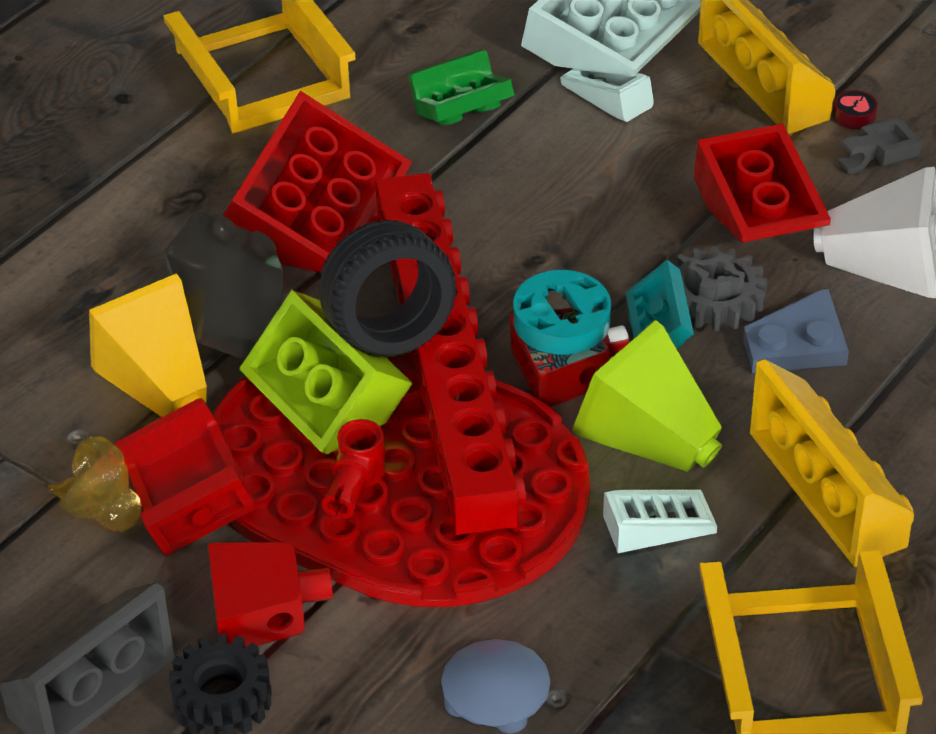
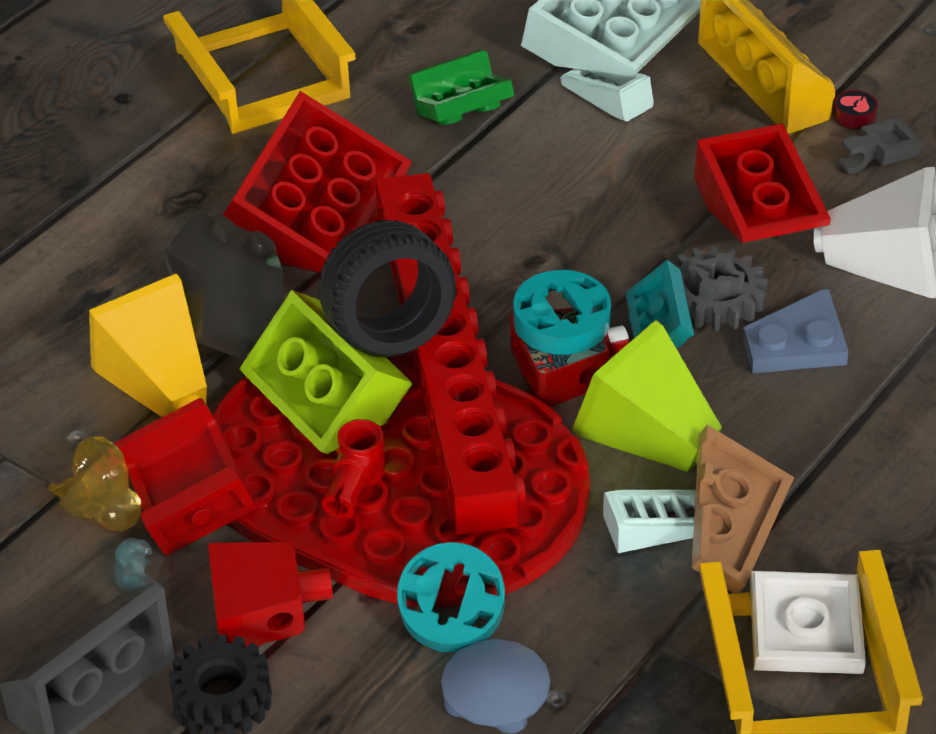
(131, 564): none -> clear light blue arm
(475, 605): none -> teal piece
(734, 505): none -> medium nougat wing
(807, 622): none -> white plate
(827, 465): yellow slope -> none

